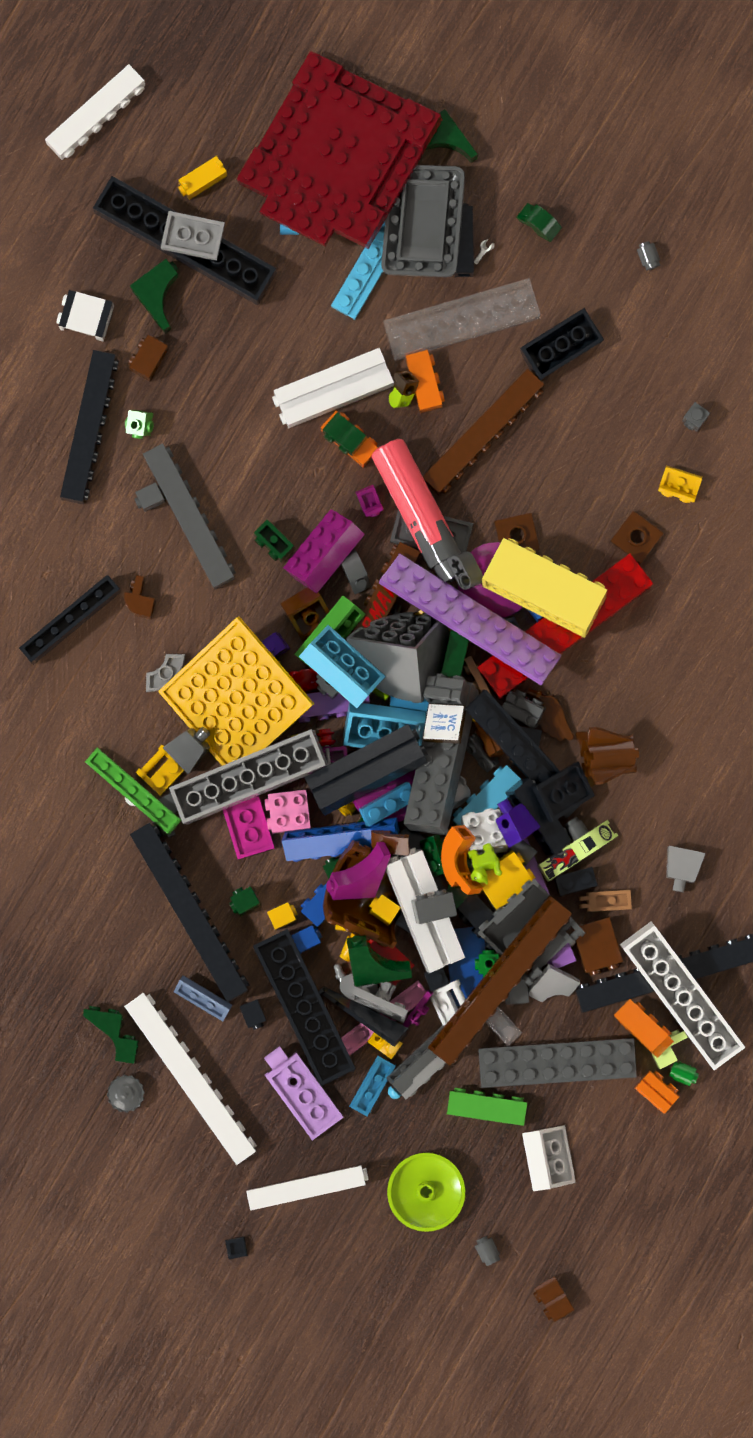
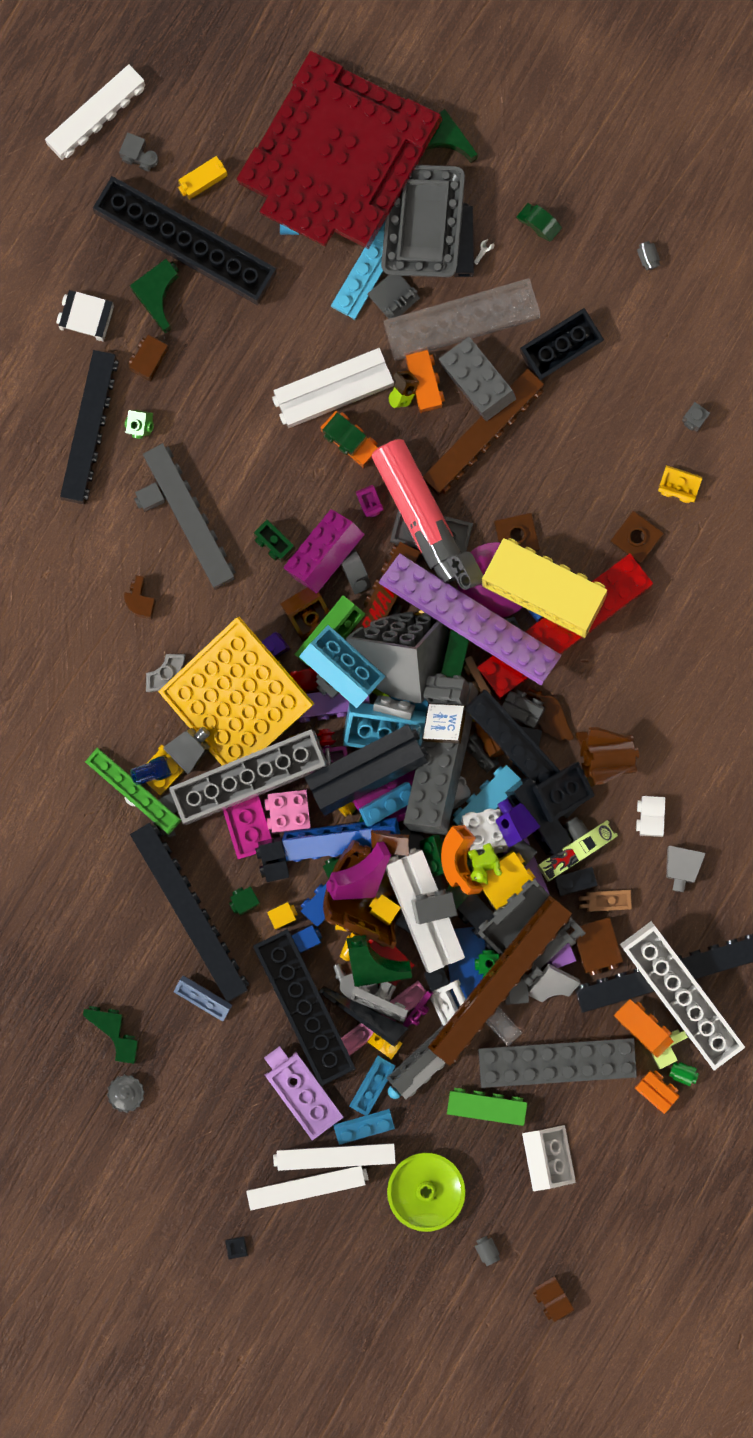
(70, 619): black brick -> none
(132, 152): none -> dark grey brick
(154, 770): none -> clear blue piece
(190, 1078): white brick -> none
(192, 235): light grey plate -> none
(253, 1014): black brick -> none
(273, 859): none -> black piece
(334, 1156): none -> white brick
(364, 1126): none -> dark azure plate
(393, 296): none -> dark grey hinge
(394, 707): none -> light grey plate
(477, 378): none -> dark grey brick
(652, 816): none -> white brick

